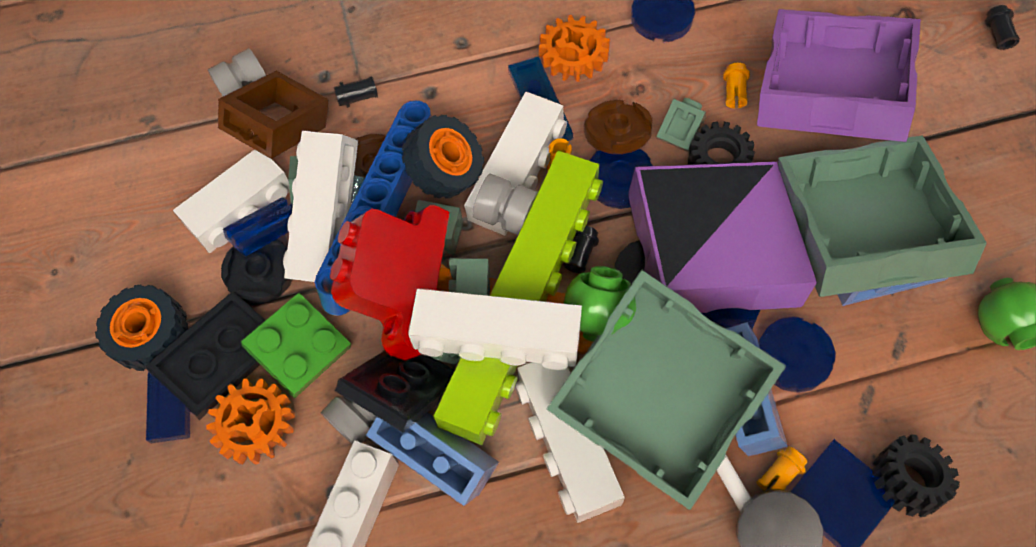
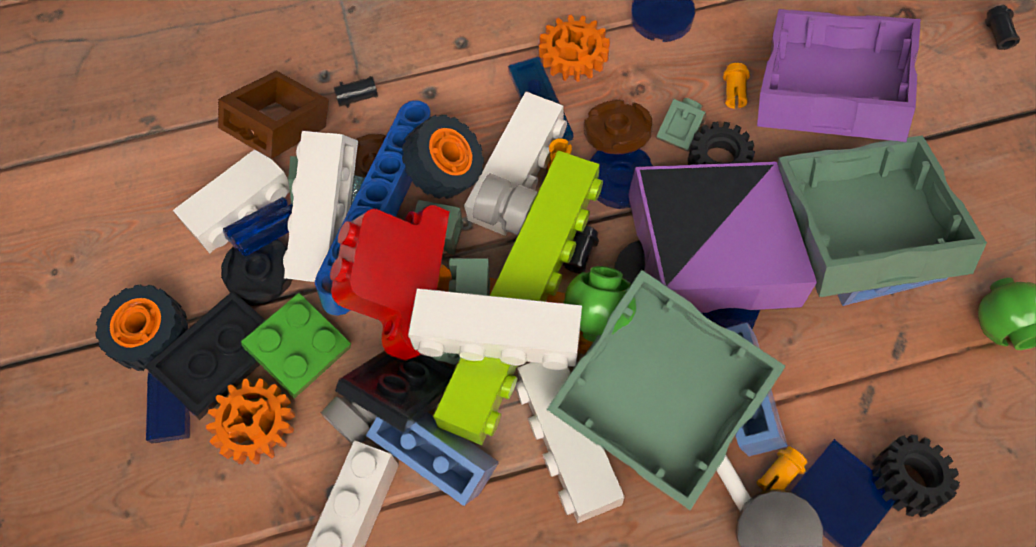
(237, 74): light grey wheel -> none
(803, 350): clear blue tile -> none

